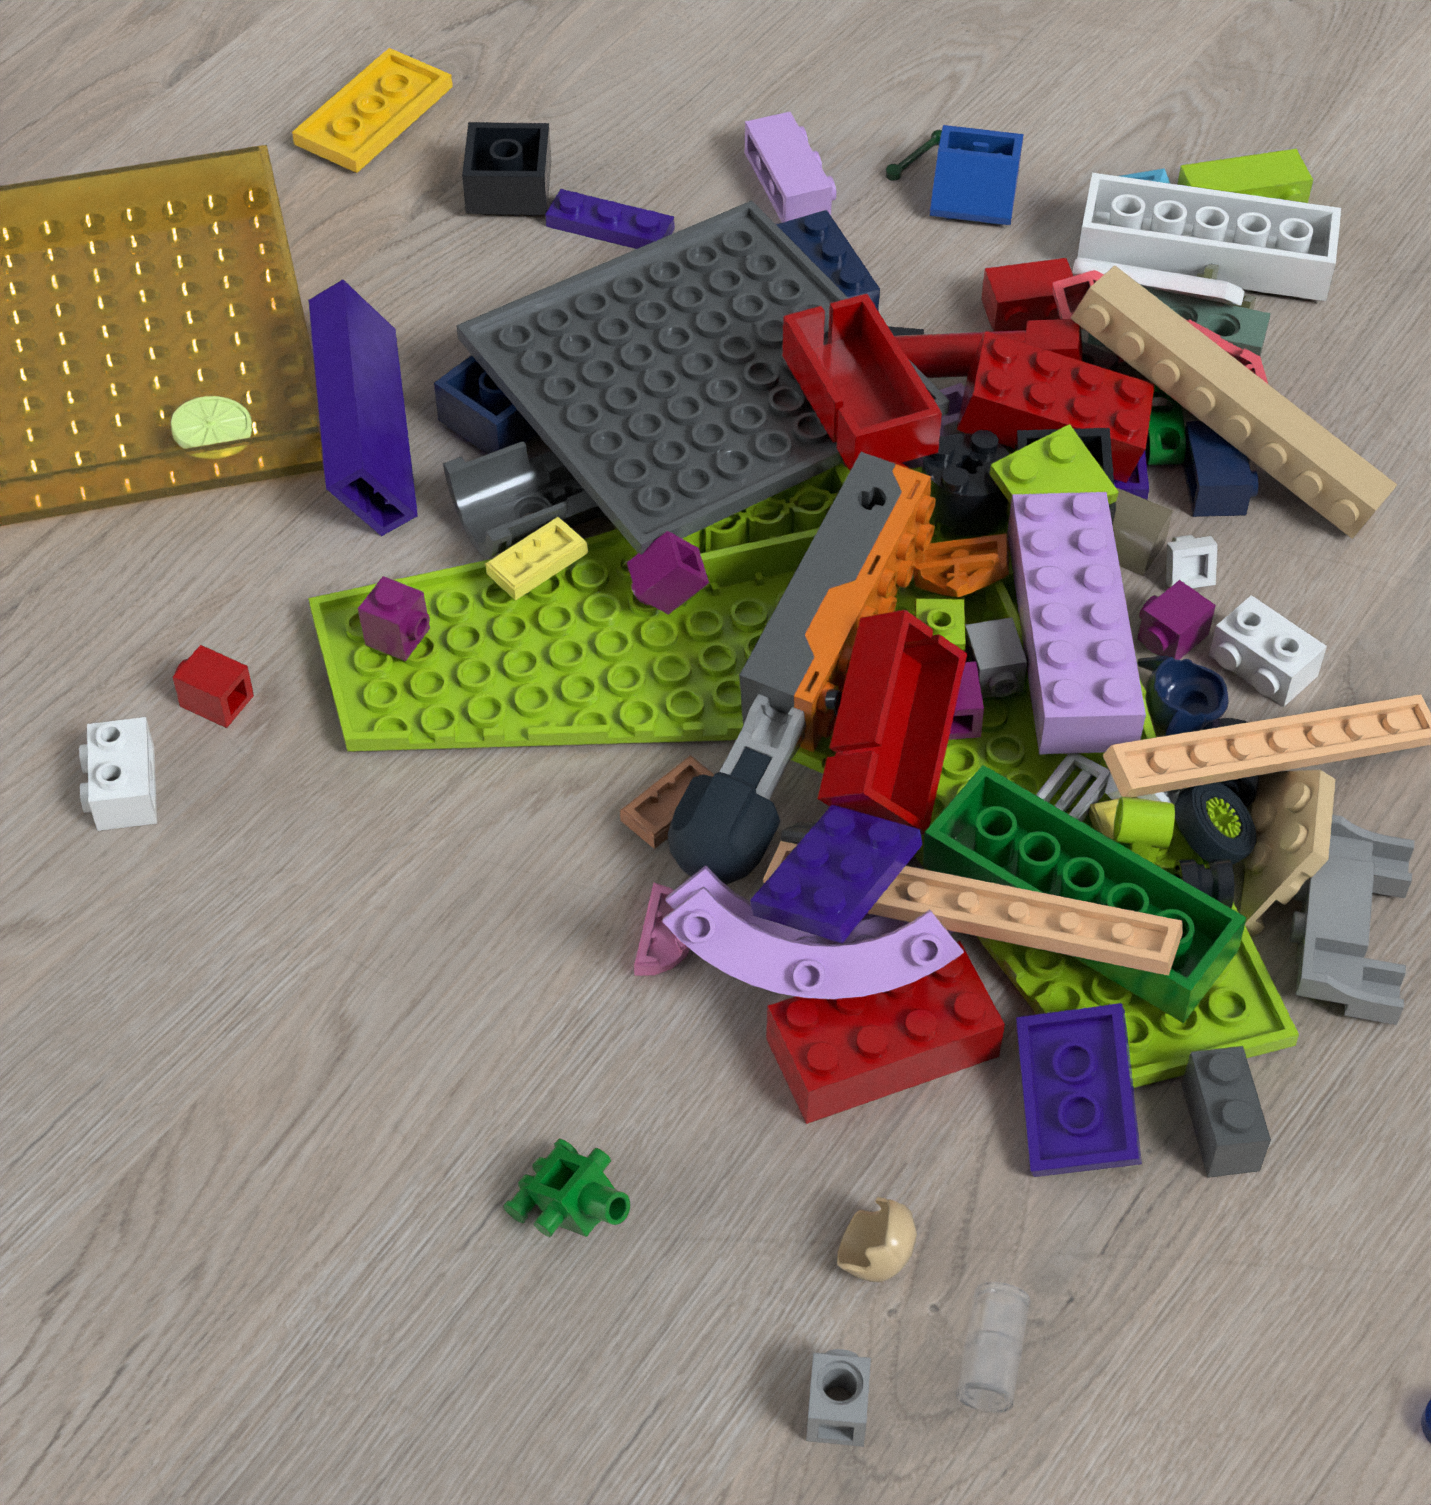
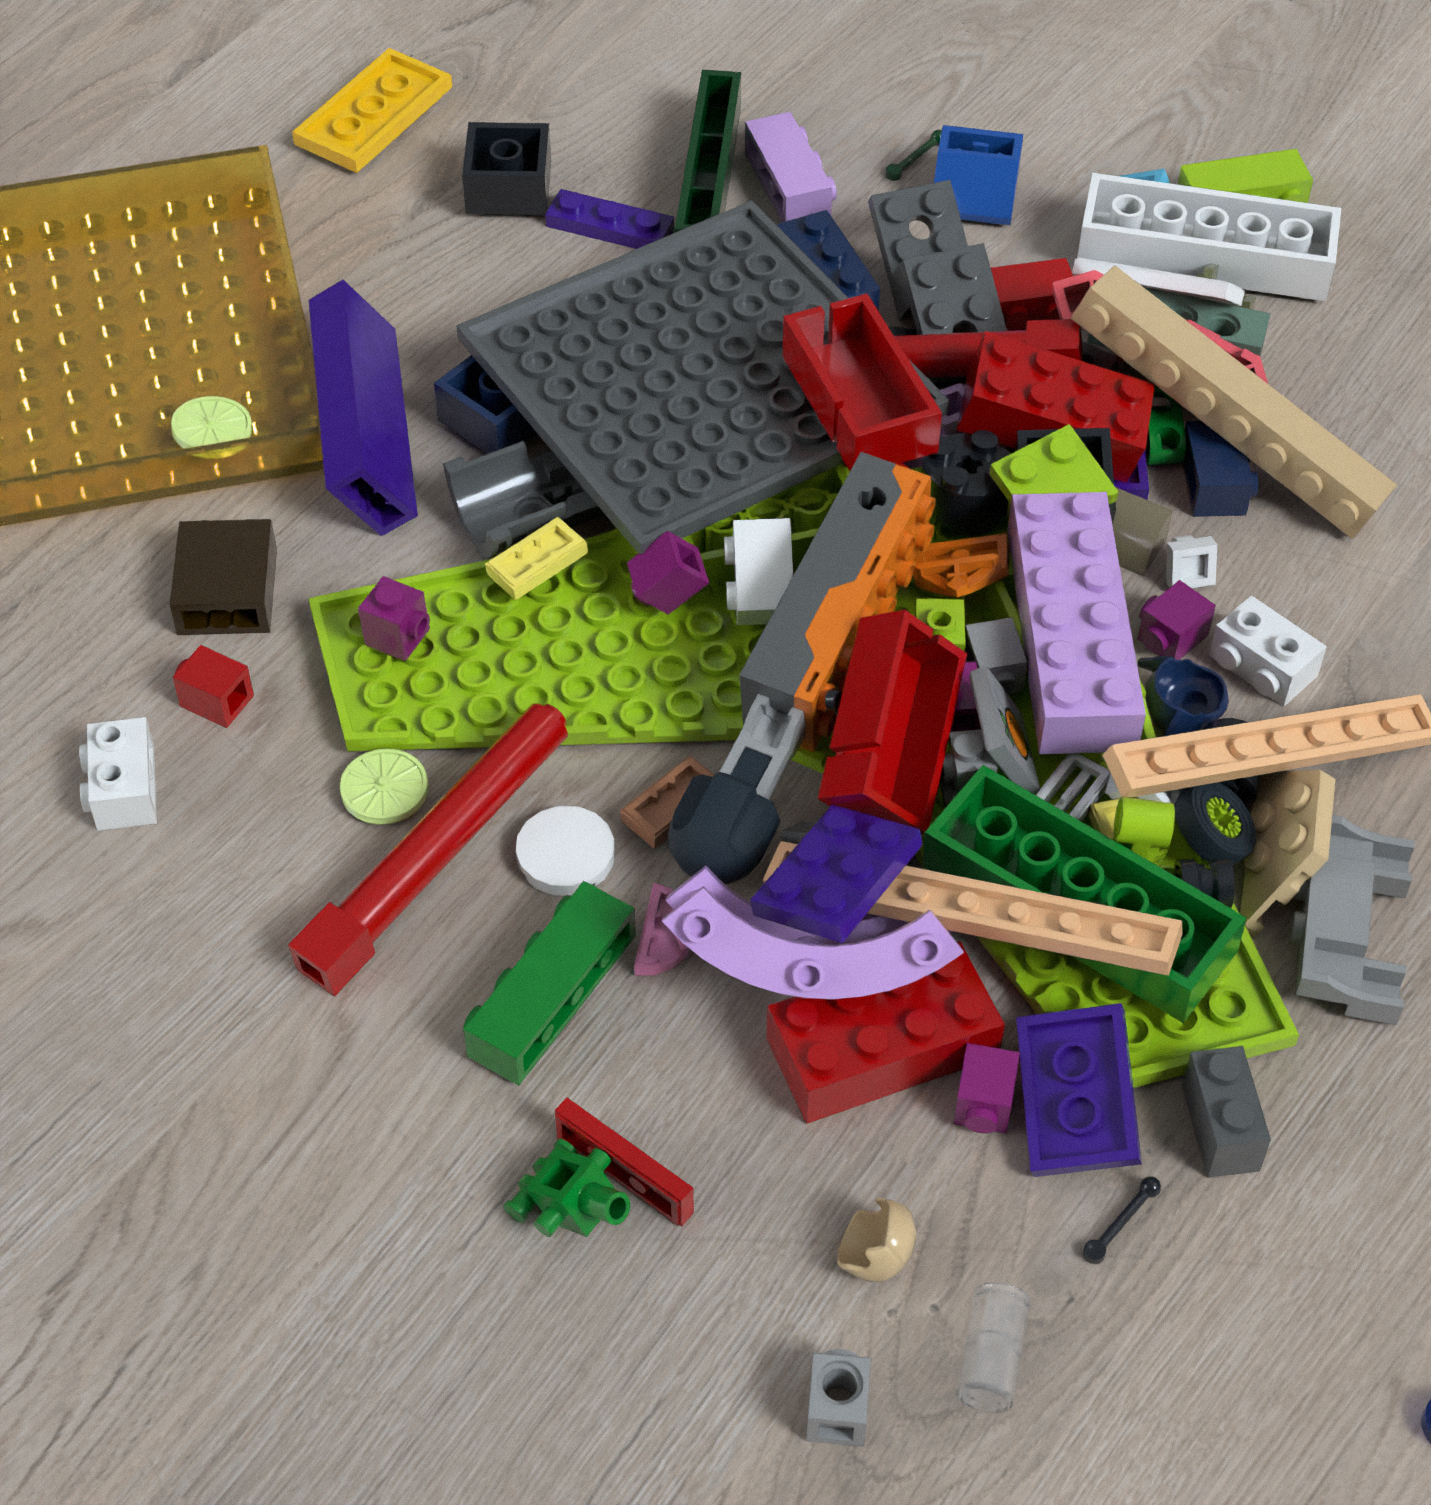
(223, 577): none -> dark brown brick
(343, 936): none -> red brick
(384, 786): none -> yellowish green wheel
(549, 982): none -> green brick
(564, 849): none -> white tile
(628, 1163): none -> red tile
(710, 148): none -> dark green brick
(761, 567): none -> white brick
(937, 277): none -> dark grey bracket
(962, 761): none -> light grey brick
(986, 1089): none -> magenta brick
(1003, 730): none -> light grey tile
(1095, 1250): none -> black hinge

